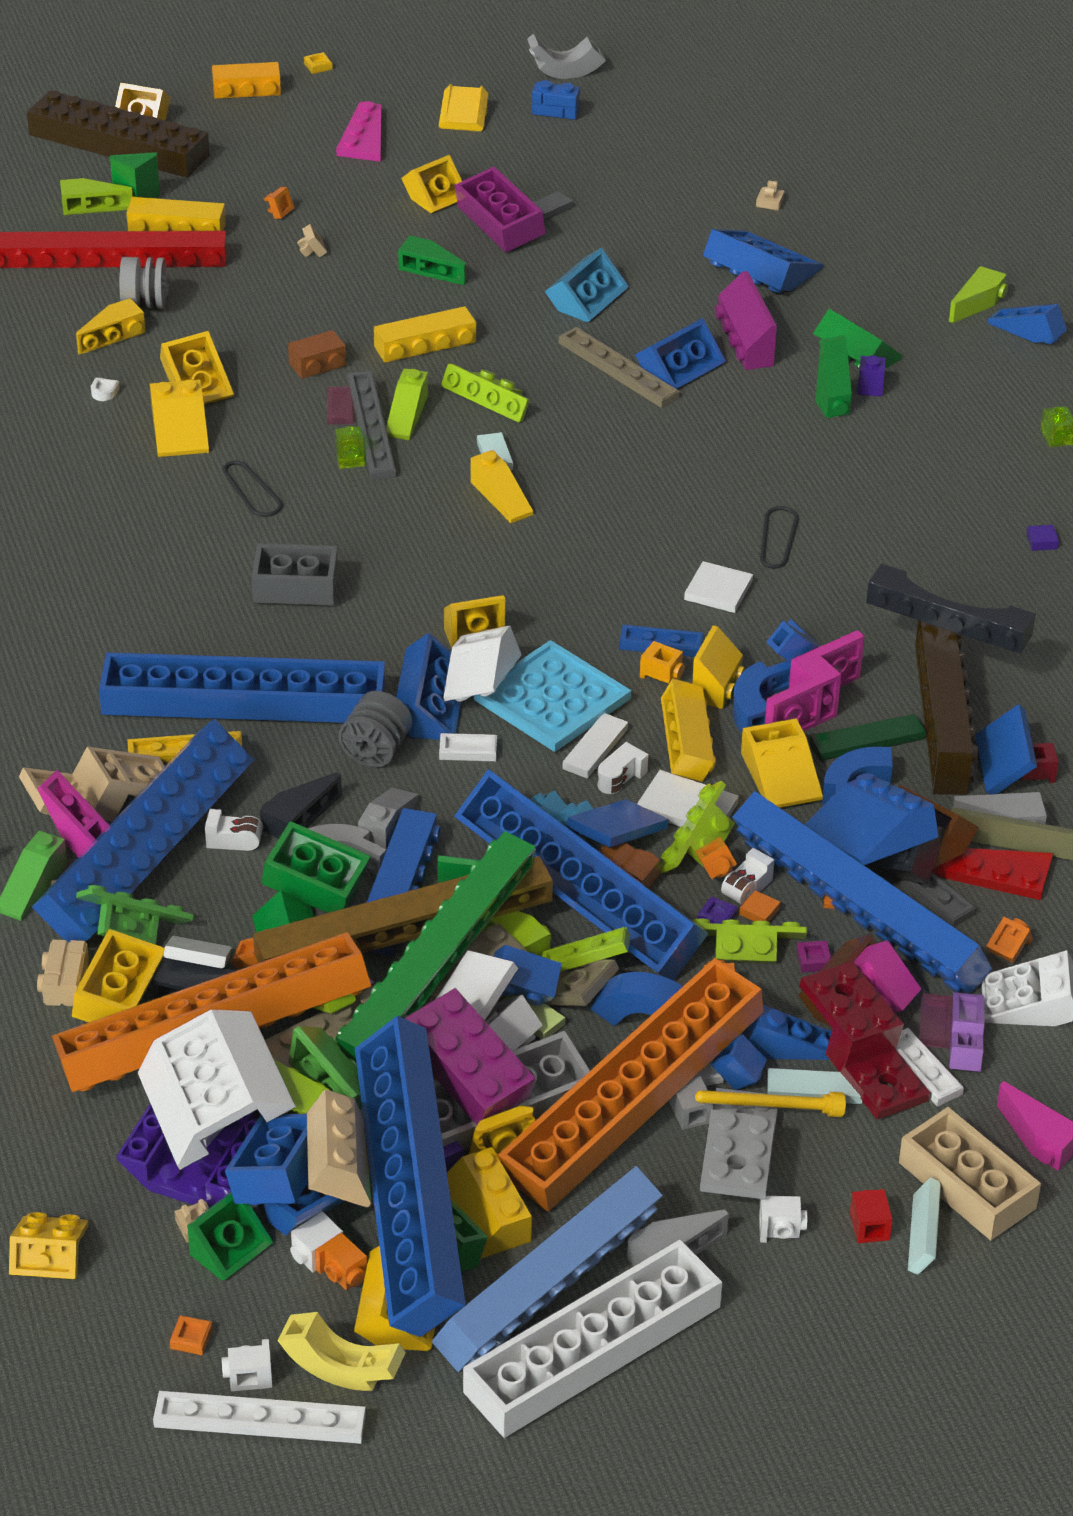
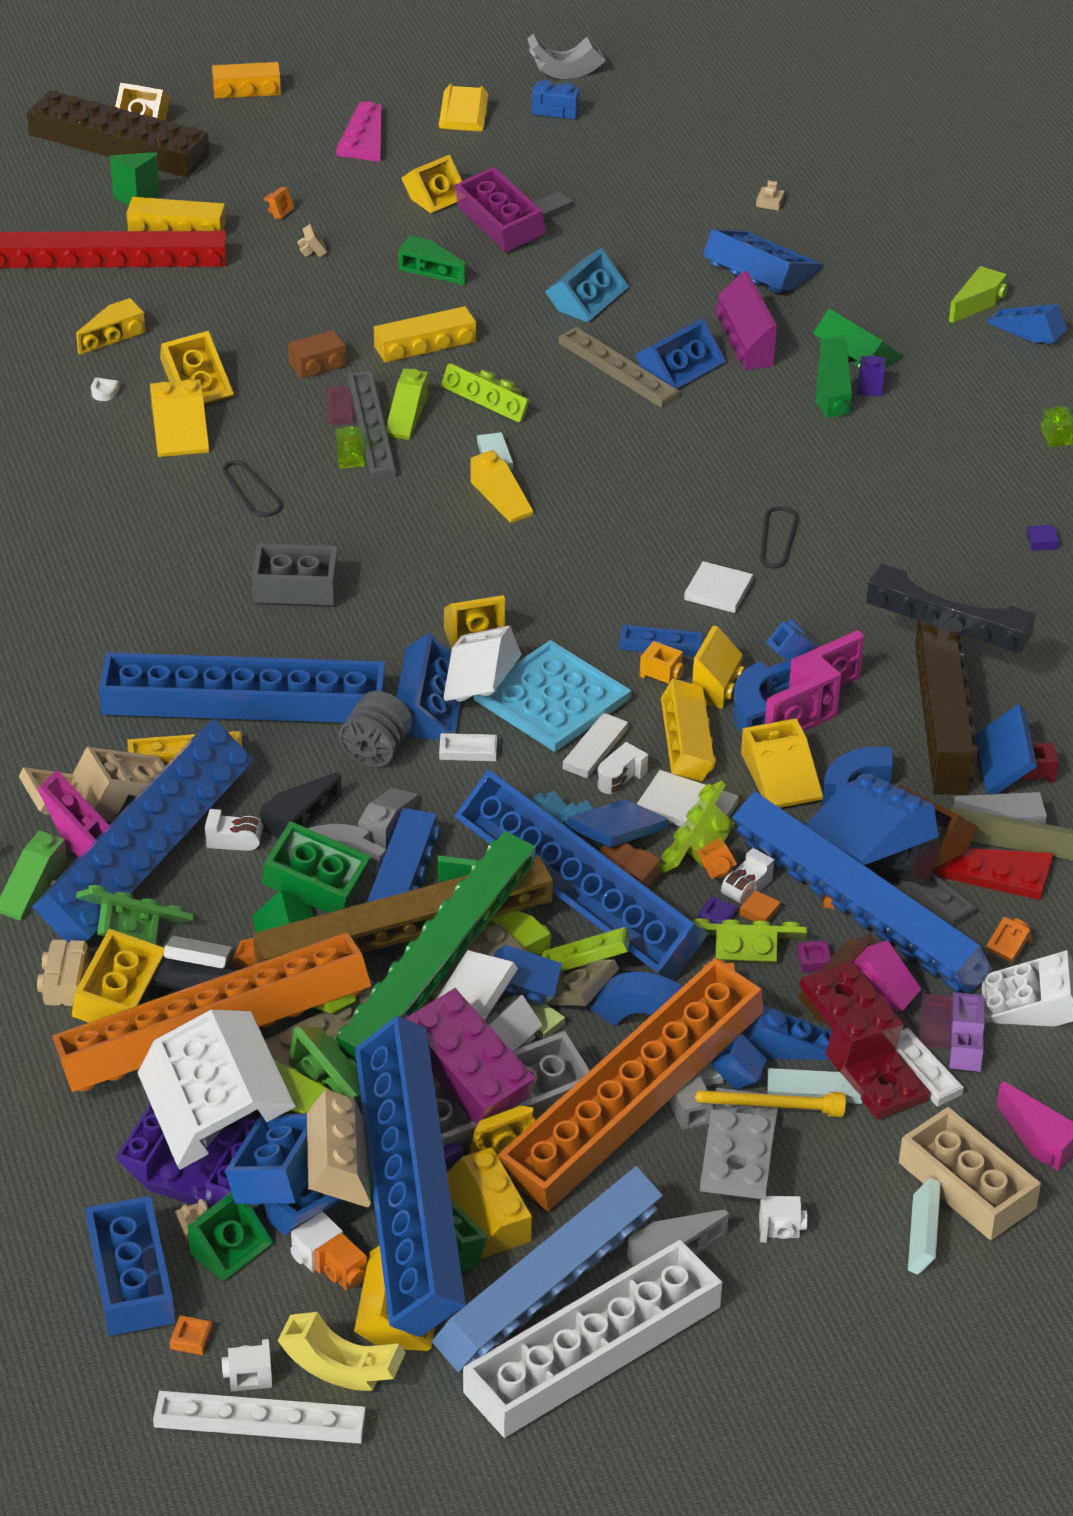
(46, 1246): yellow bracket -> none
(93, 196): lime slope -> none
(129, 1266): none -> blue brick
(144, 282): light grey wheel -> none
(318, 63): yellow tile -> none
(870, 1216): red brick -> none
(874, 734): dark green tile -> none

